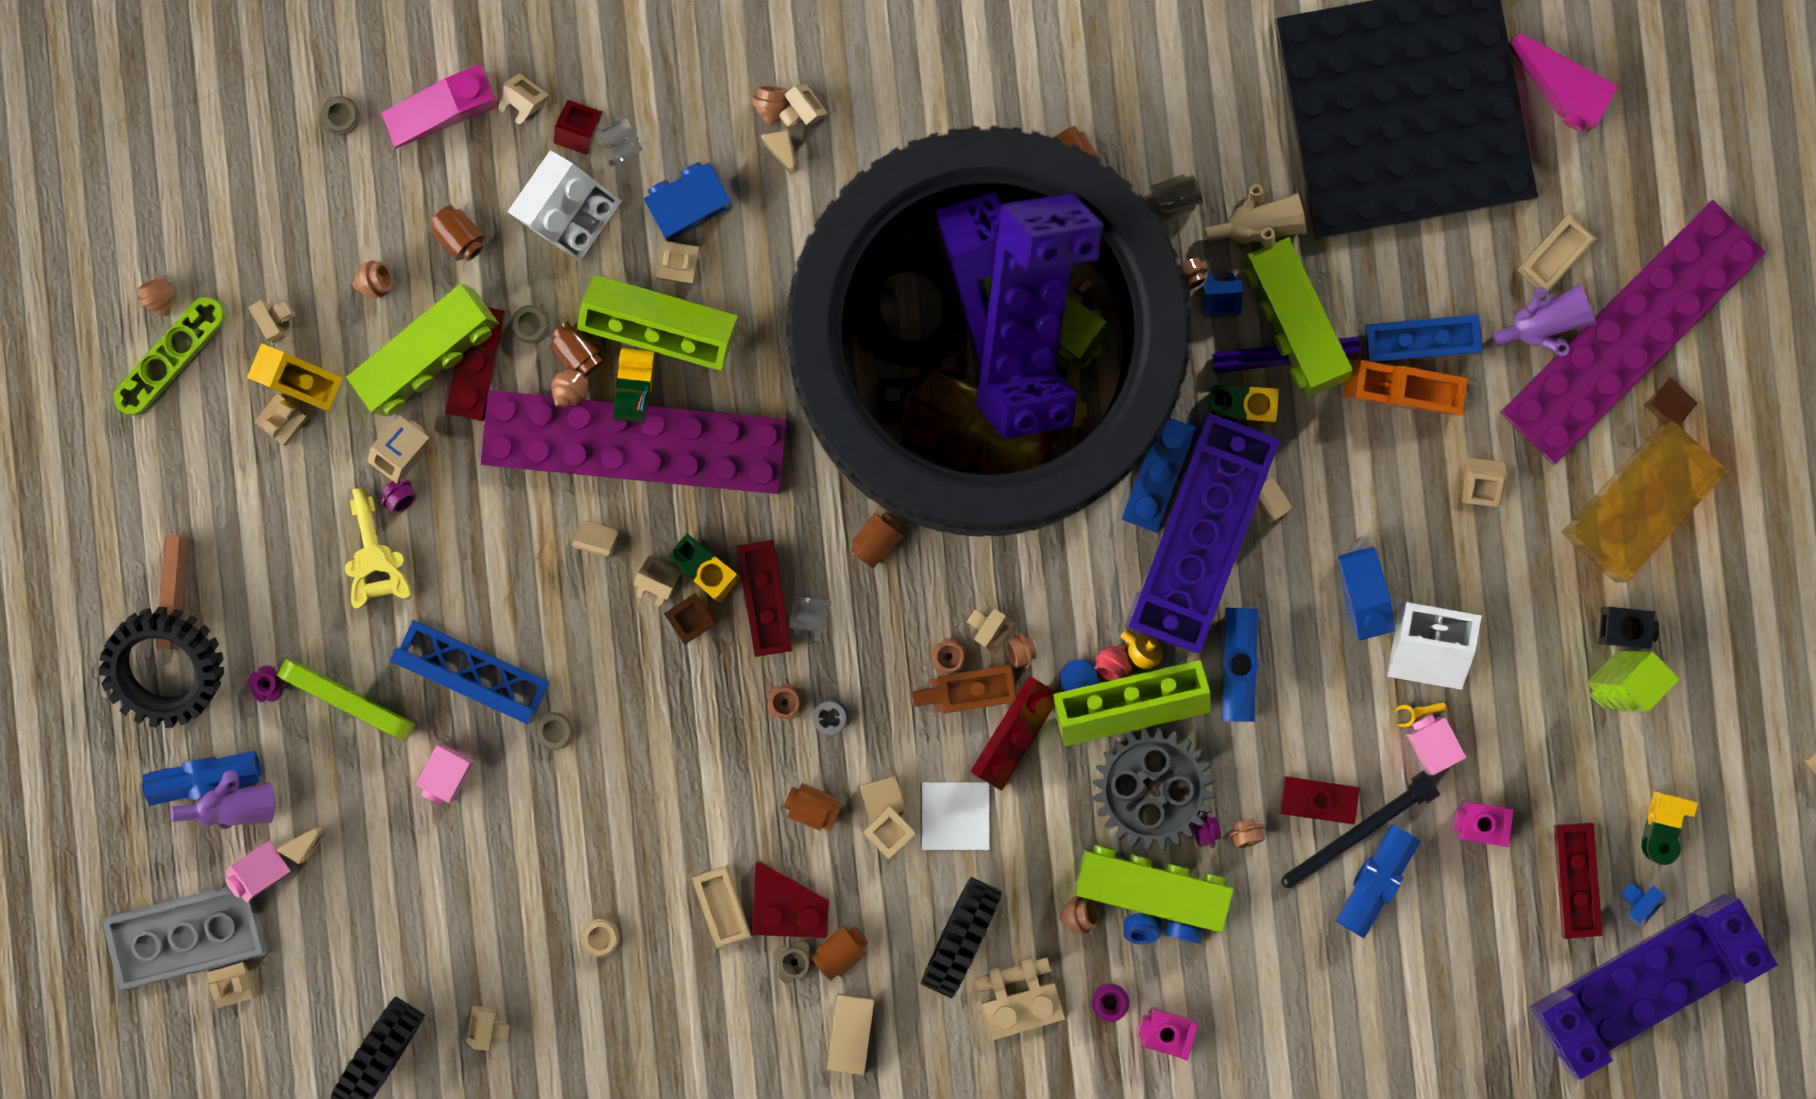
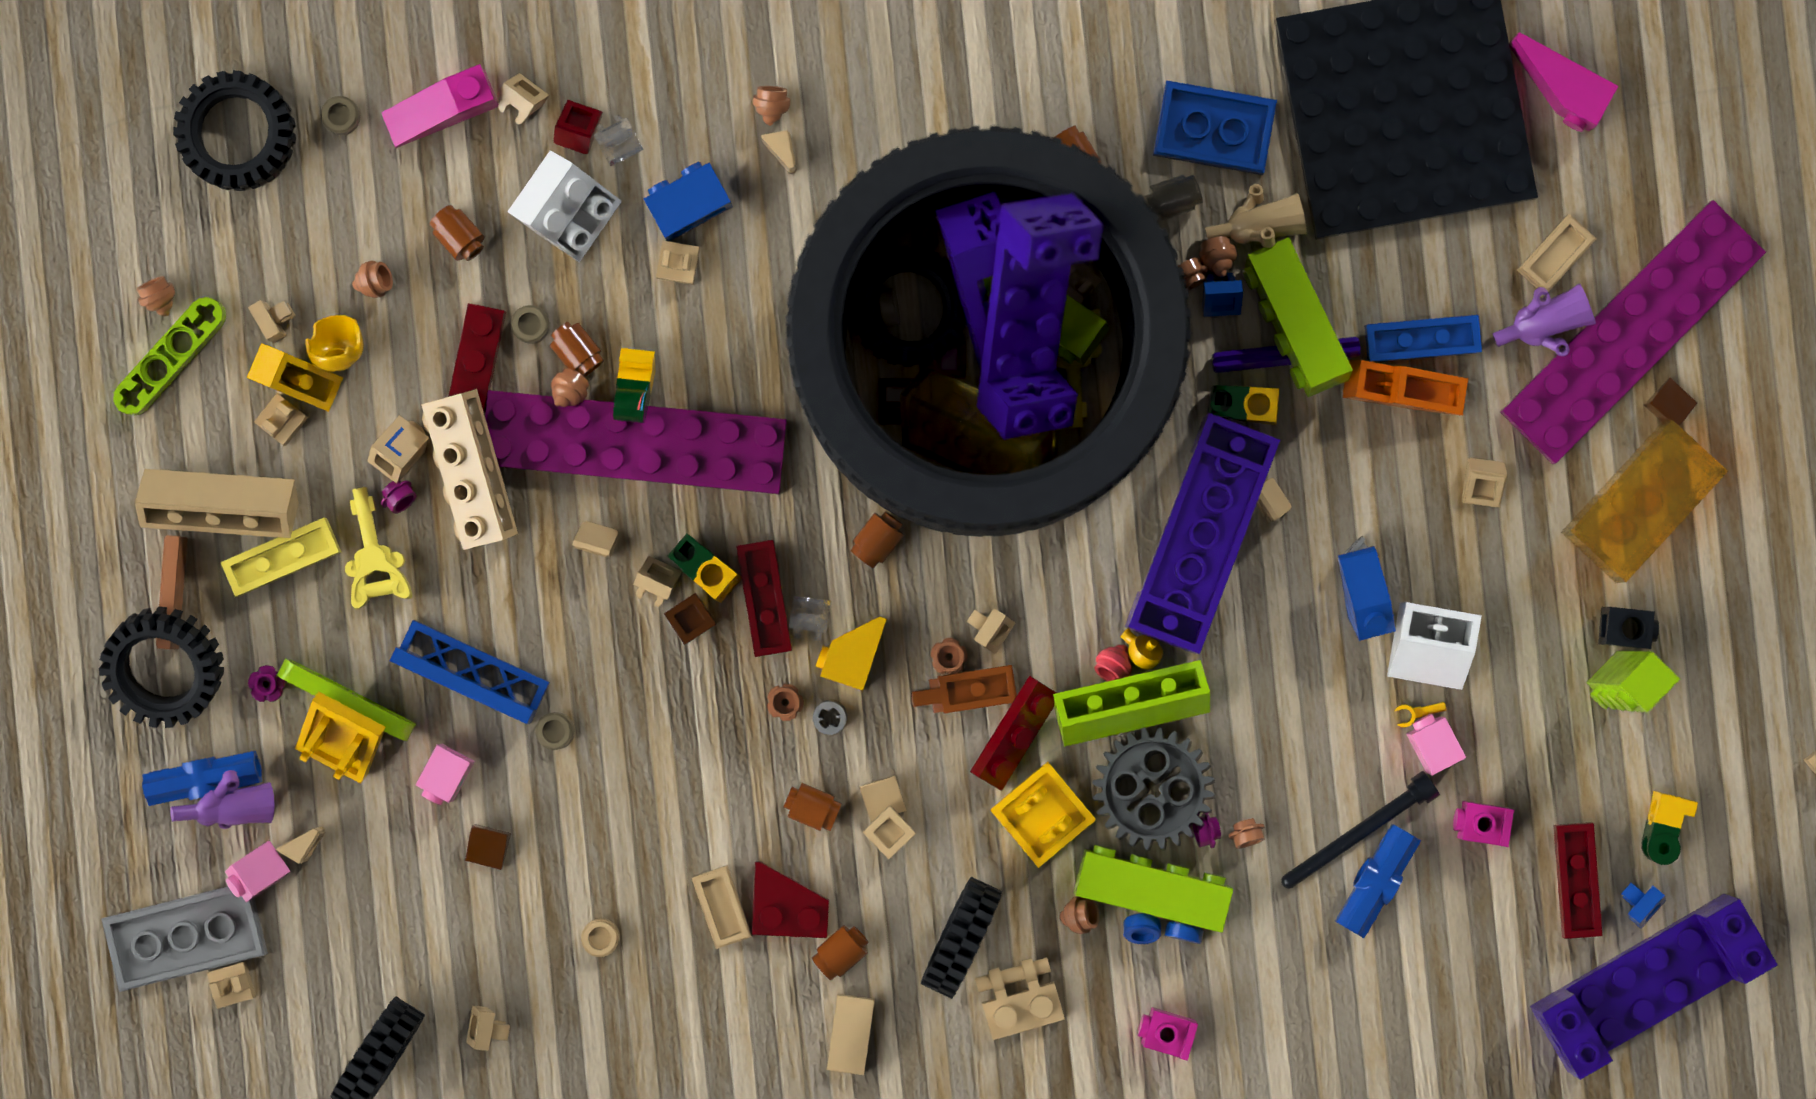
(207, 96): none -> black tyre
(217, 503): none -> tan brick
(280, 557): none -> light yellow plate
(335, 343): none -> yellow hair
(339, 738): none -> yellow plate
(422, 351): lime brick -> none
(469, 469): none -> tan brick
(487, 846): none -> reddish brown slope
(657, 322): lime brick -> none
(803, 107): tan tile -> none
(804, 966): dark tan plate -> none
(852, 654): none -> yellow slope
(955, 816): white sticker -> none
(1020, 651): nougat plate -> none
(1042, 814): none -> yellow plate
(1077, 675): blue tile -> none
(1115, 1013): magenta plate -> none
(1158, 476): blue plate -> none
(1214, 127): none -> blue tile
(1218, 255): none -> nougat plate
(1240, 690): blue piece -> none
(1319, 800): dark red plate -> none

